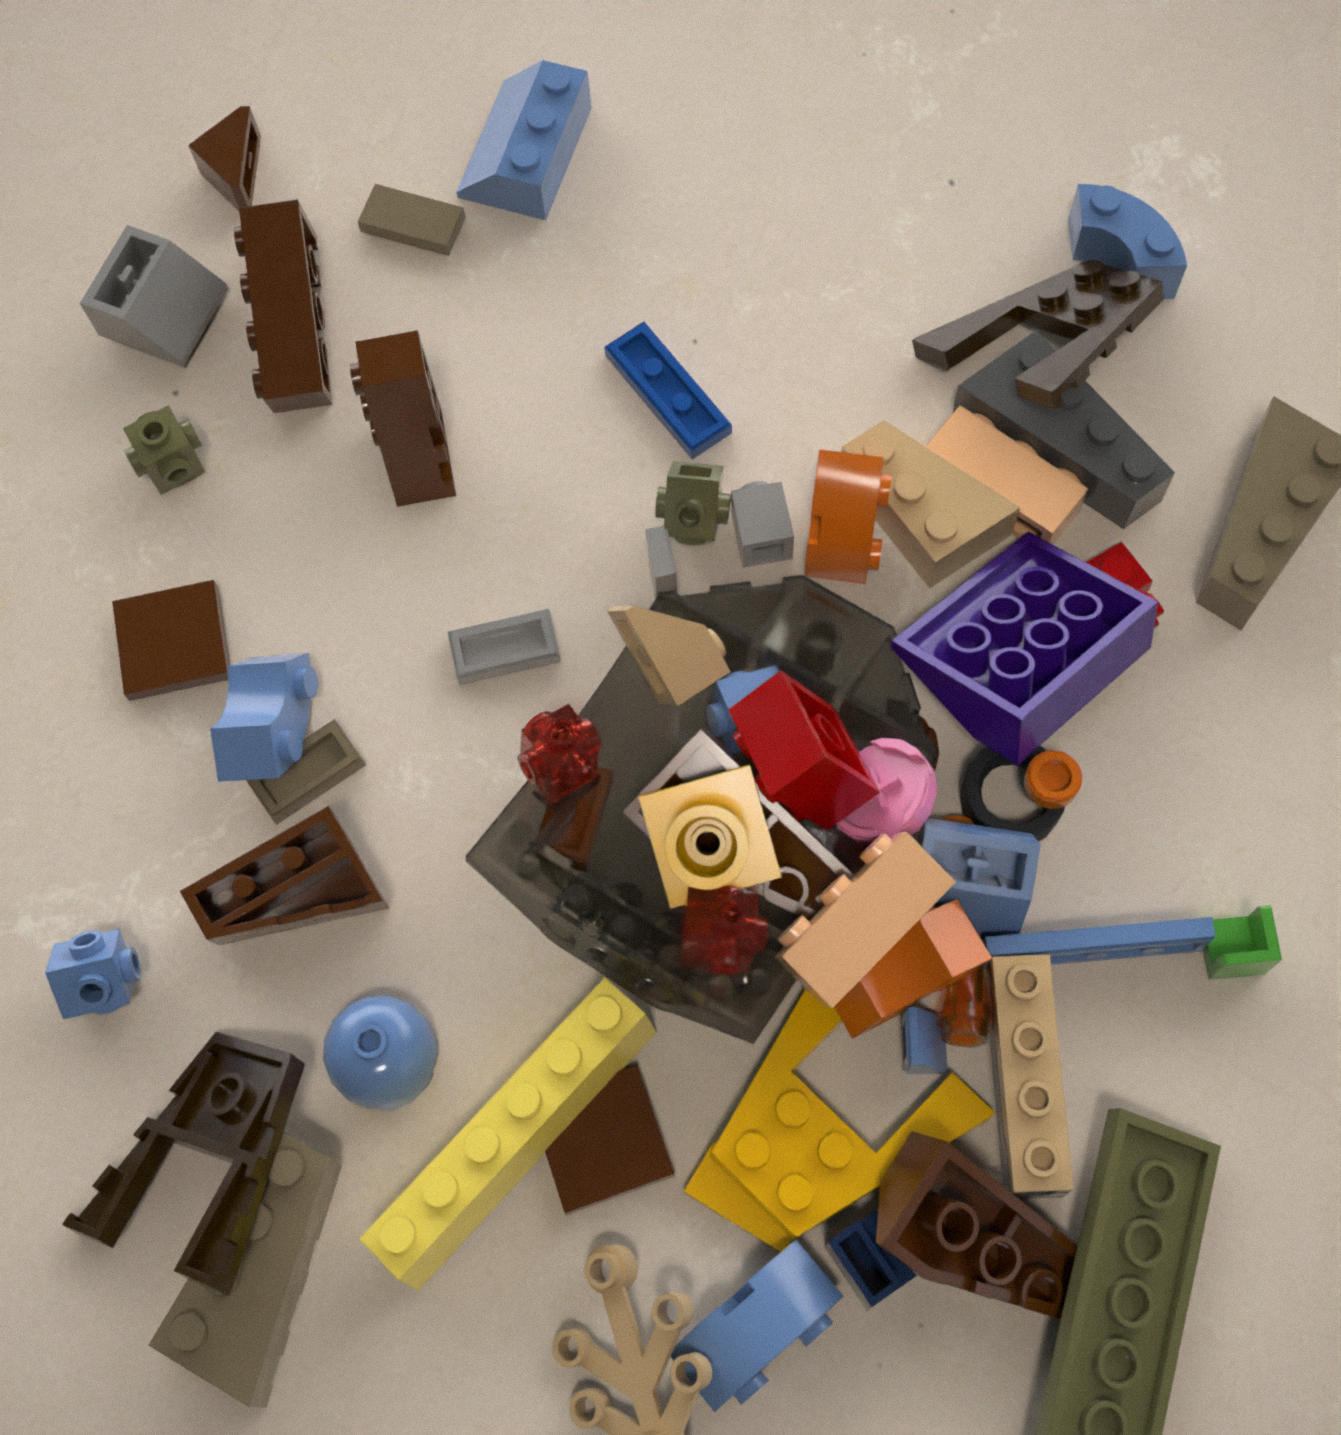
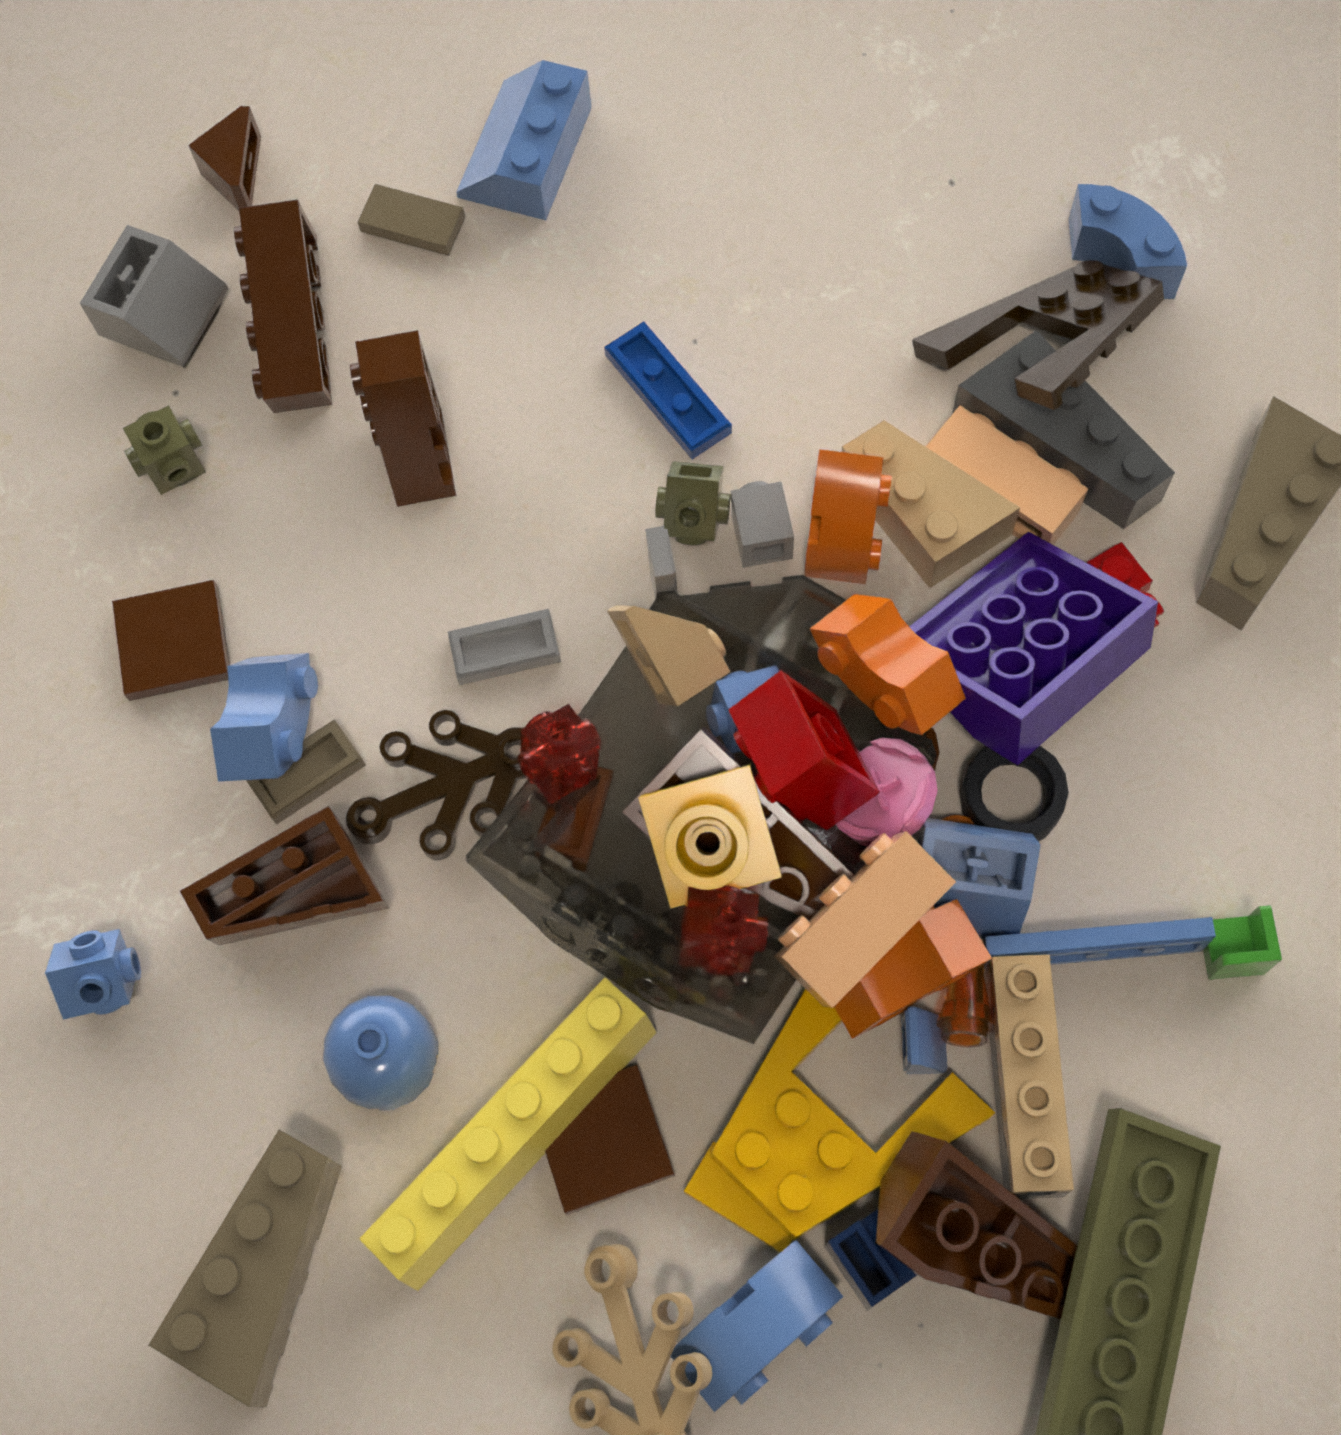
(226, 1106): dark brown wing -> none
(452, 781): none -> dark brown plant
(887, 664): none -> orange brick
(1053, 779): orange tile -> none

